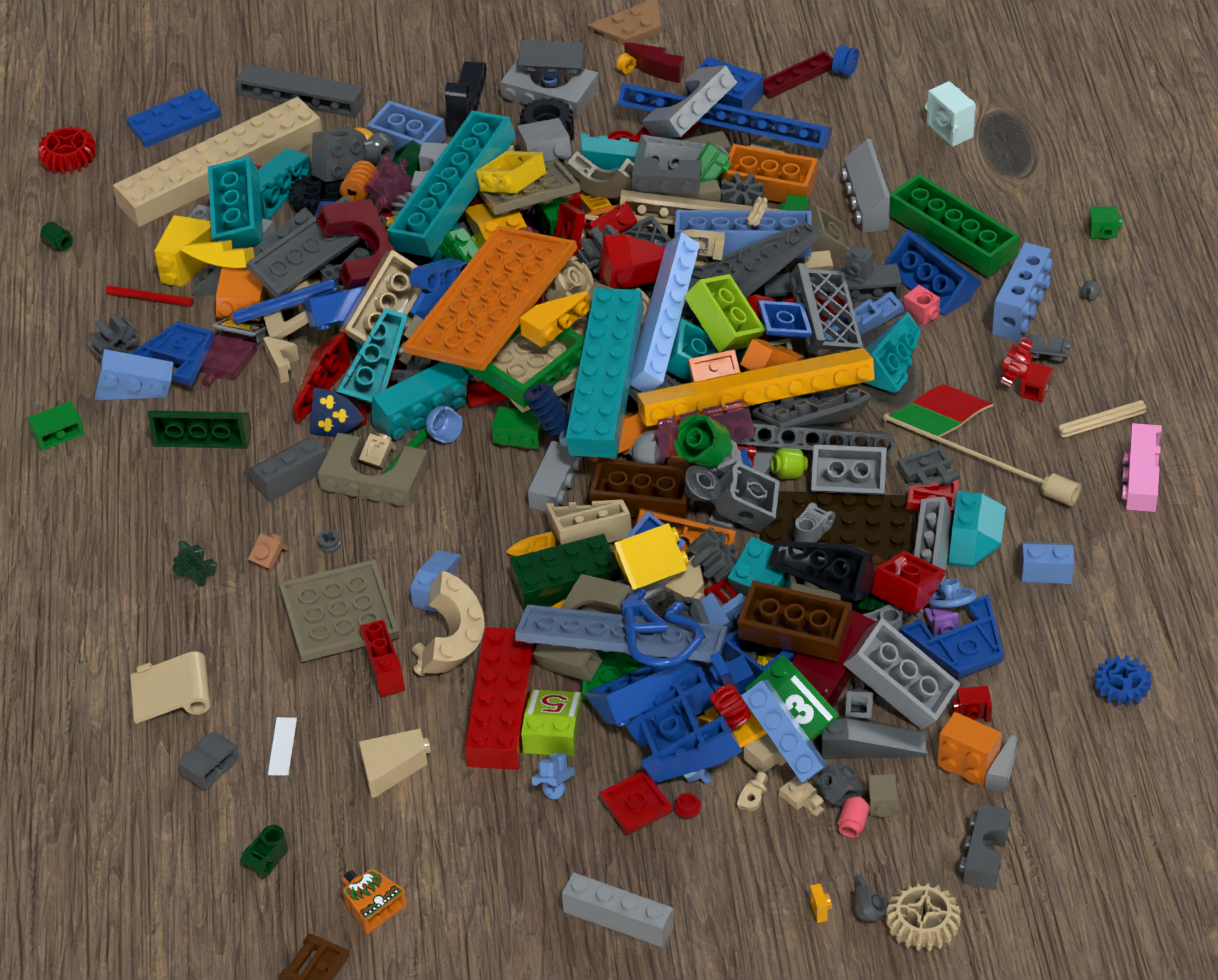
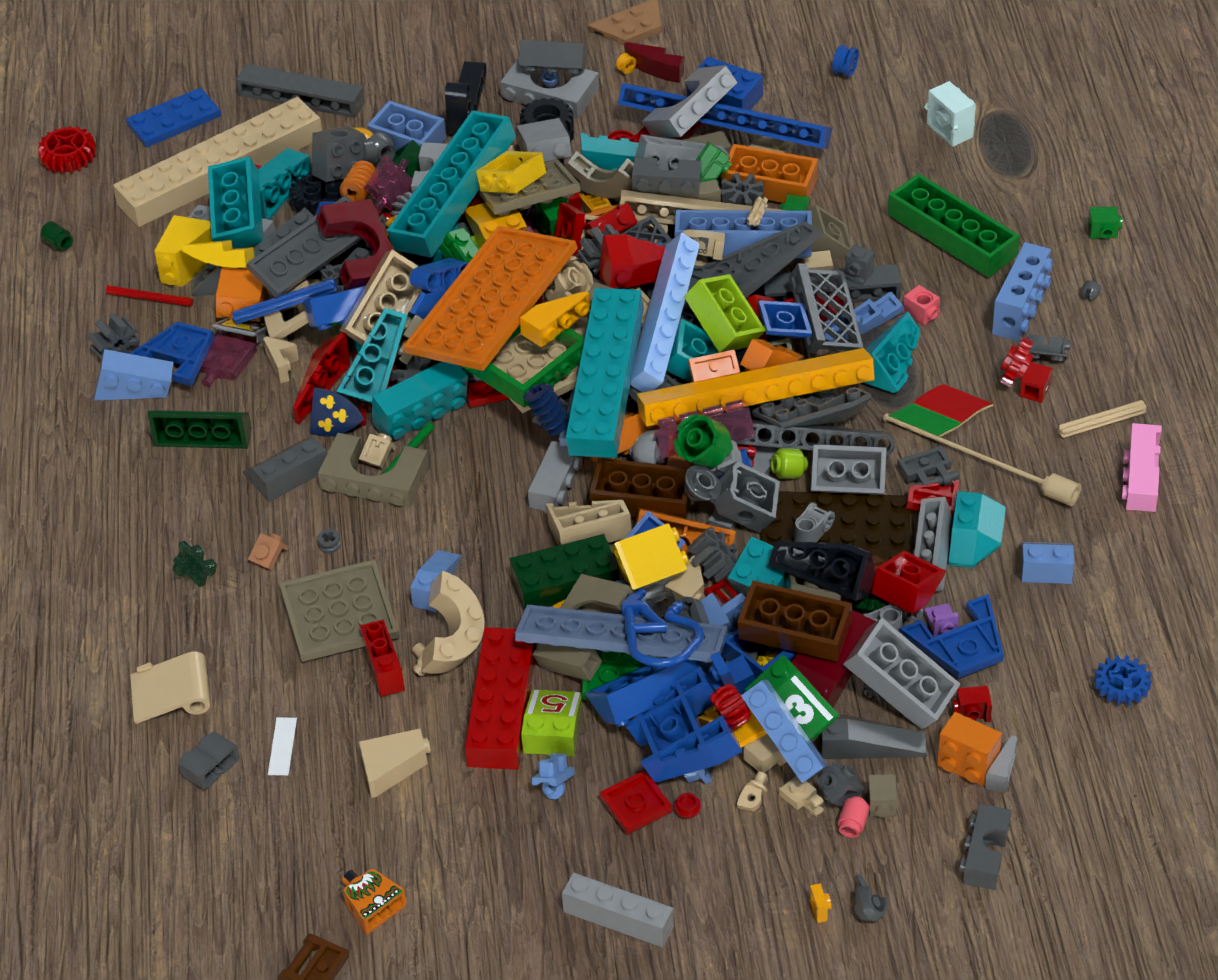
(55, 426): green brick -> none
(262, 853): dark green piece -> none
(444, 424): medium blue hair -> none
(517, 428): green brick -> none
(532, 544): light orange plate -> none
(797, 74): dark red tile -> none
(859, 703): dark grey brick -> none
(866, 188): light grey slope -> none
(929, 267): blue slope -> none
(939, 922): tan gear -> none
(953, 595): medium blue piece -> none

